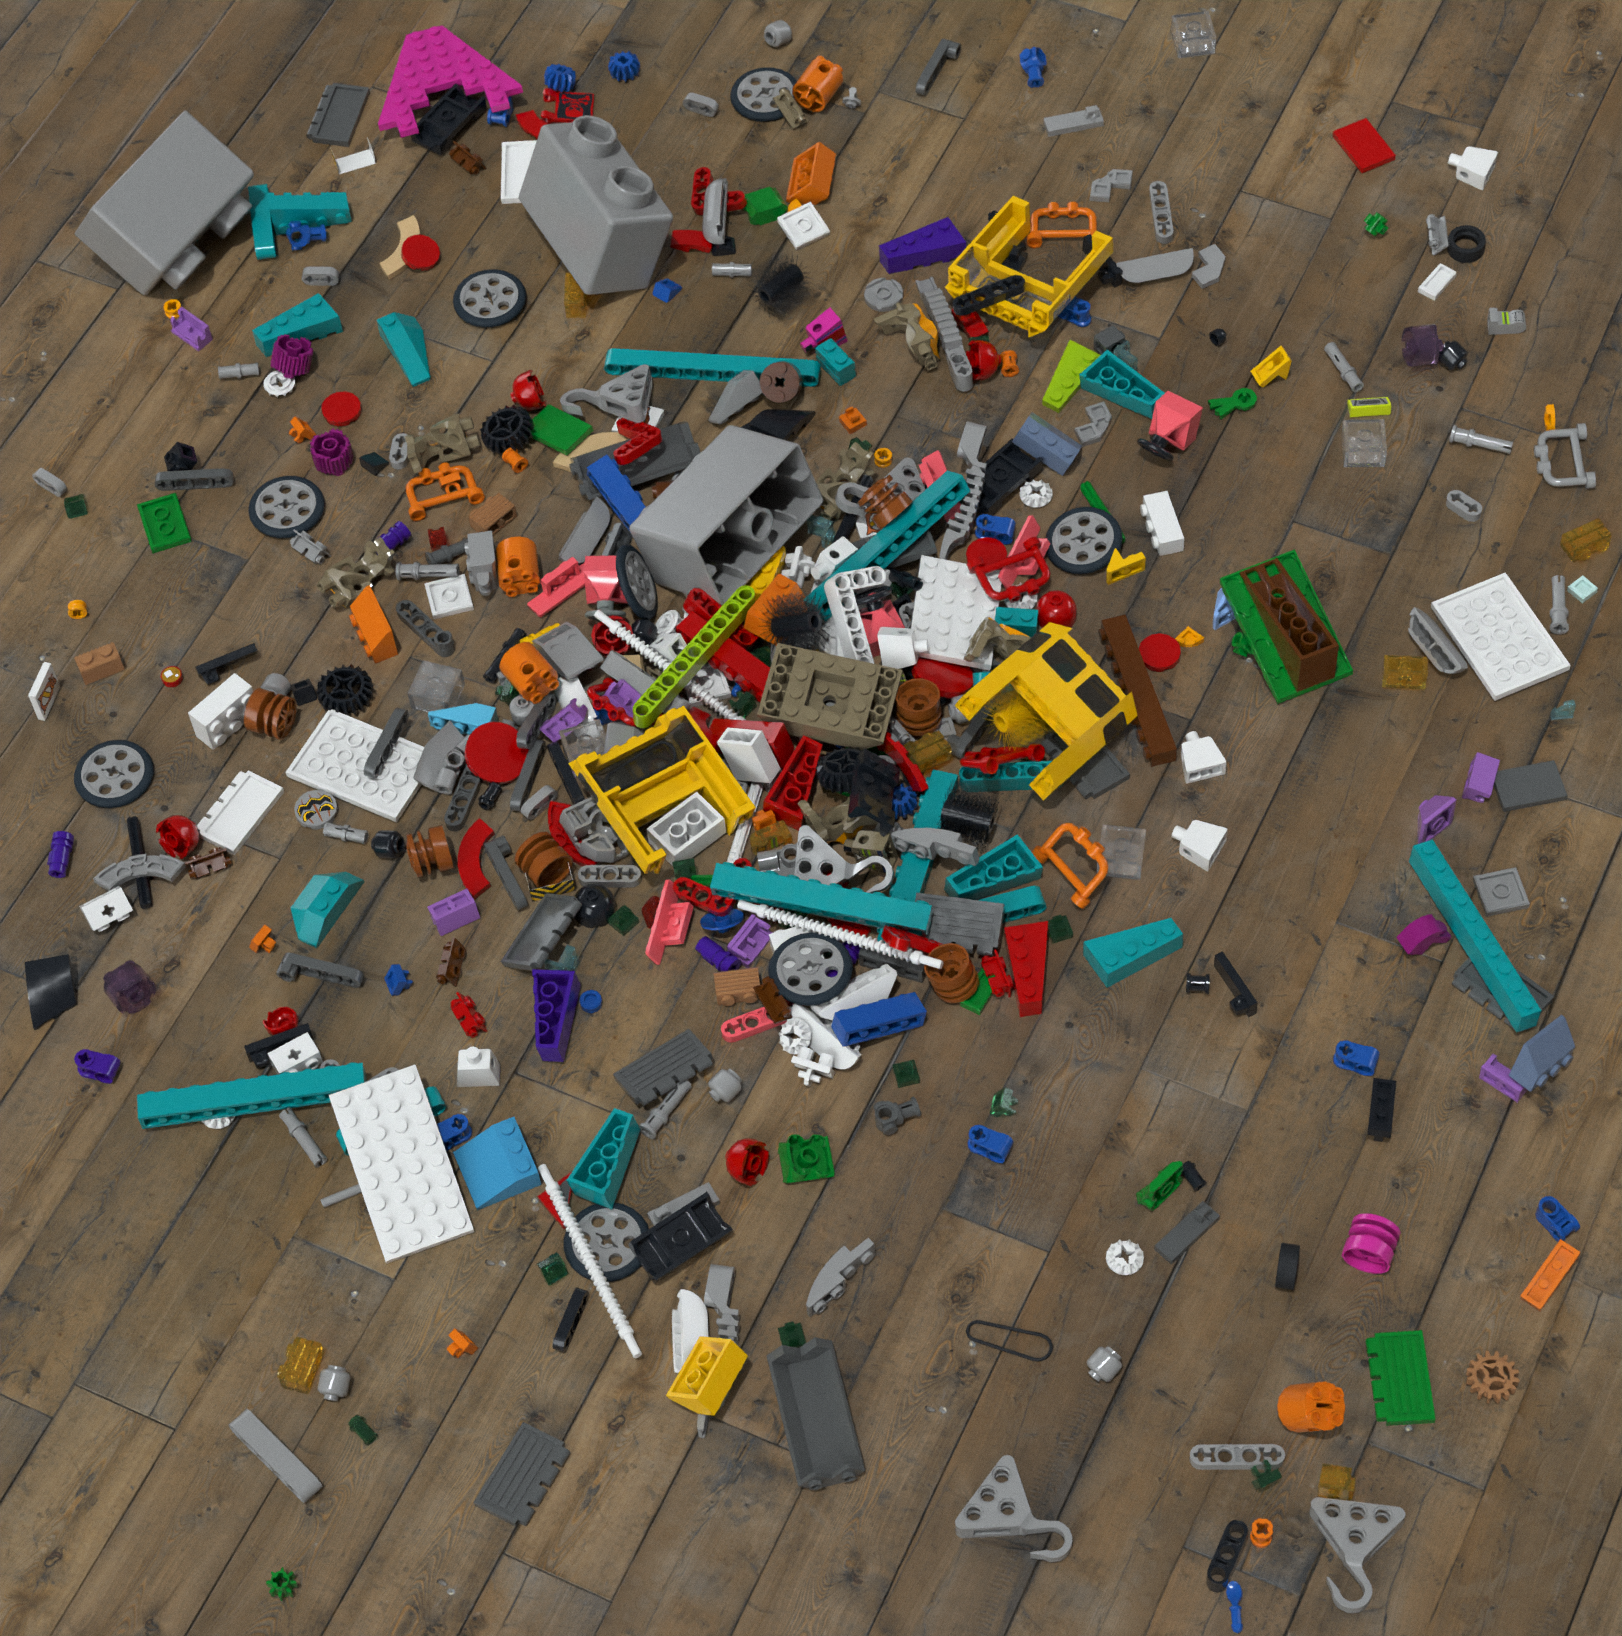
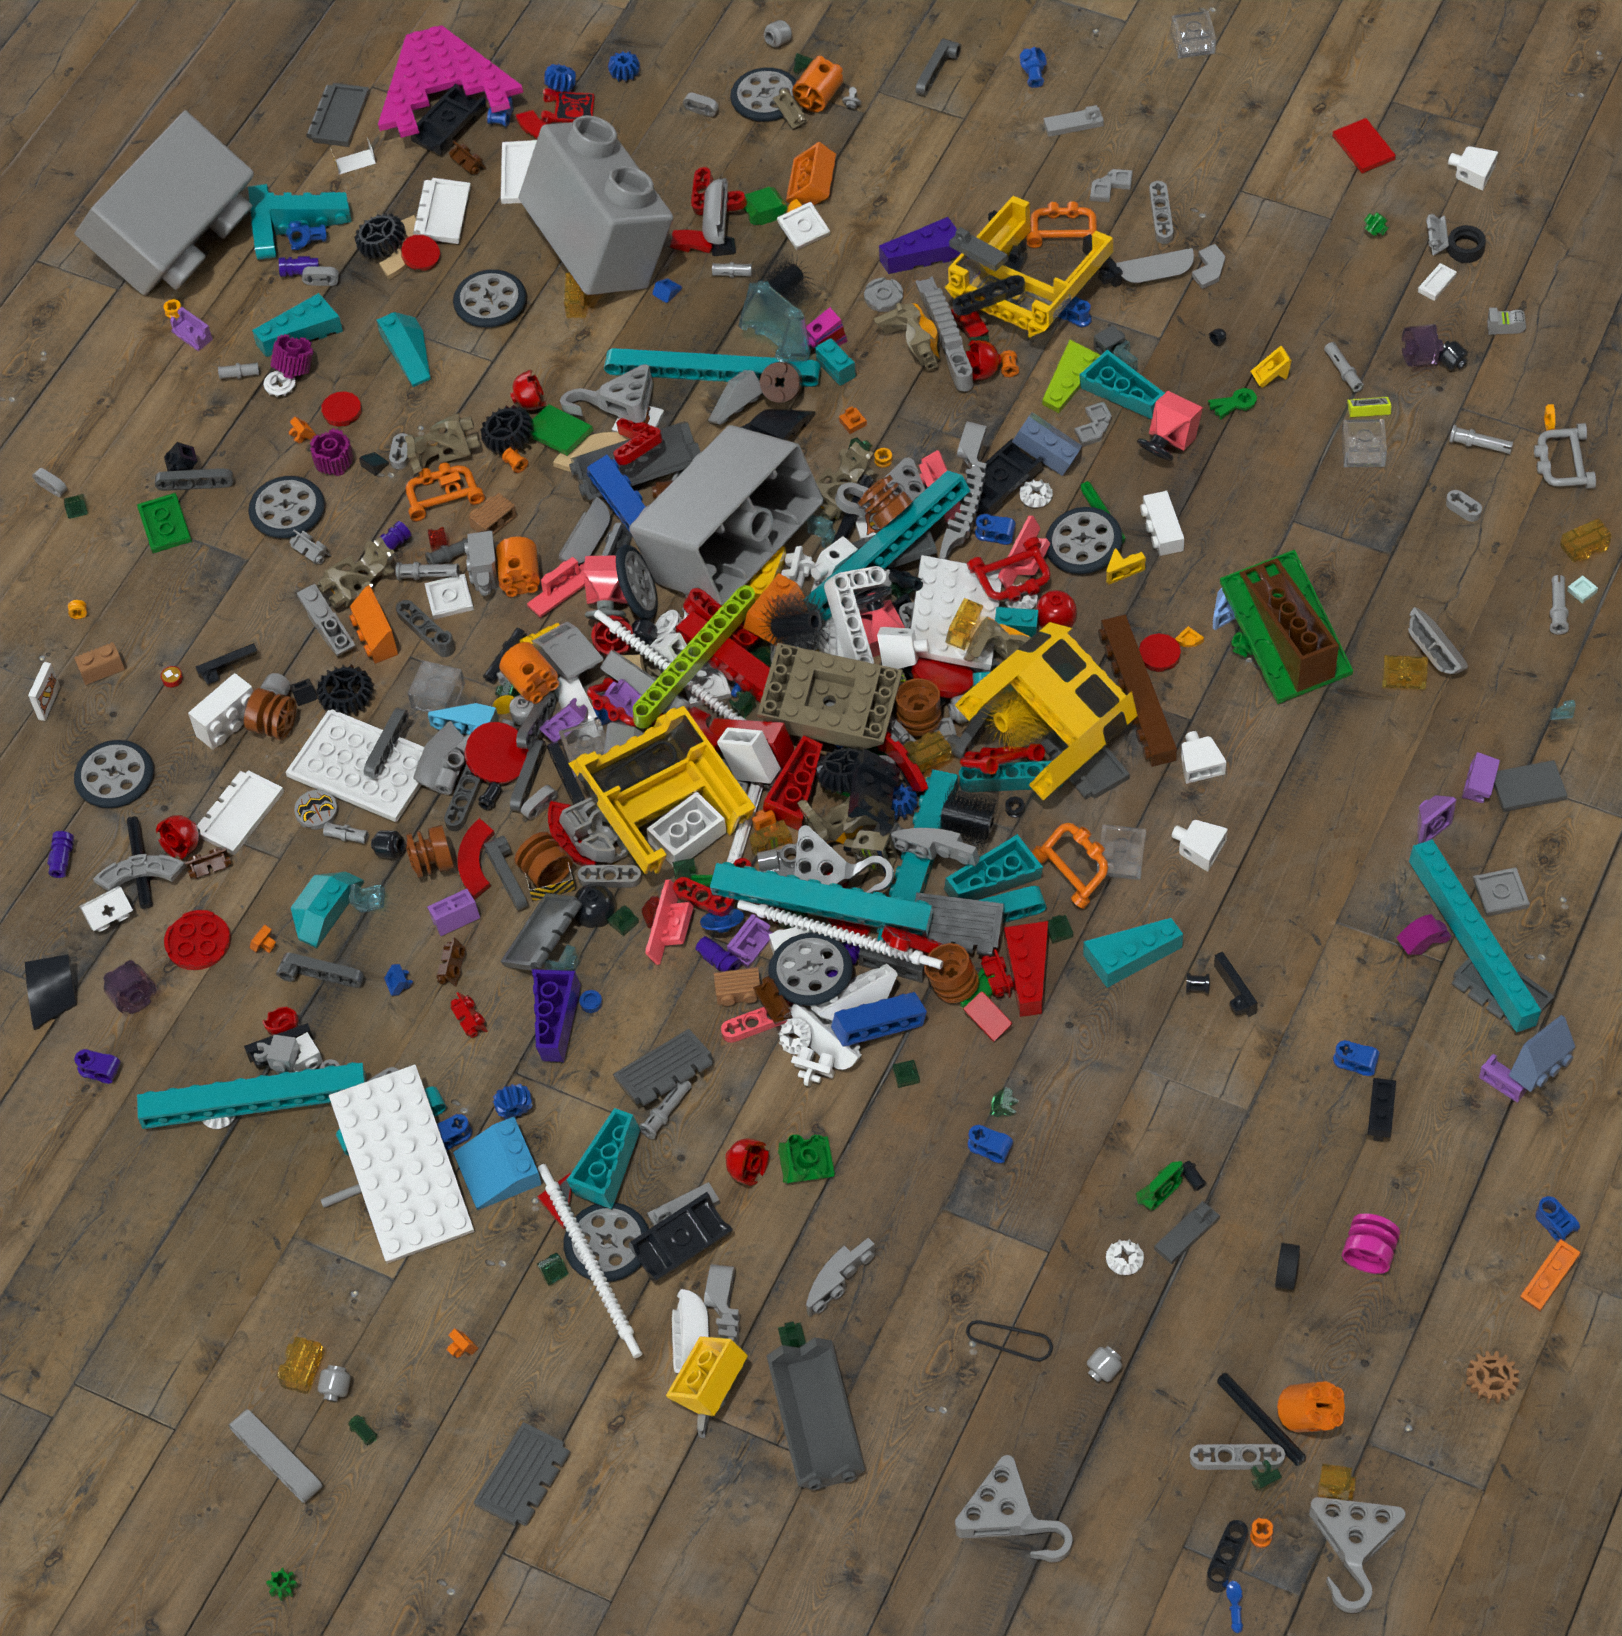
(197, 940): none -> red tile
(280, 1054): none -> light grey brick
(296, 266): none -> dark purple axle
(298, 1130): light grey pin -> none
(325, 620): none -> light grey slope
(367, 898): none -> clear light blue bracket
(380, 236): none -> black gear
(442, 210): none -> white hinge
(477, 1068): white torso -> none
(503, 704): none -> yellow sticker
(512, 1101): none -> blue gear
(570, 1319): black beam -> none
(724, 1085): light grey head -> none
(778, 320): none -> clear light blue windscreen
(801, 62): none -> clear green tile
(896, 1113): dark grey connector -> none
(964, 624): none -> clear yellow brick
(978, 249): none -> dark grey hinge
(987, 1016): none -> slope
(988, 549): red tile -> none
(1010, 803): none -> black bush
(1266, 1424): none -> black axle
(1404, 1378): green hinge -> none
(1500, 636): white plate -> none

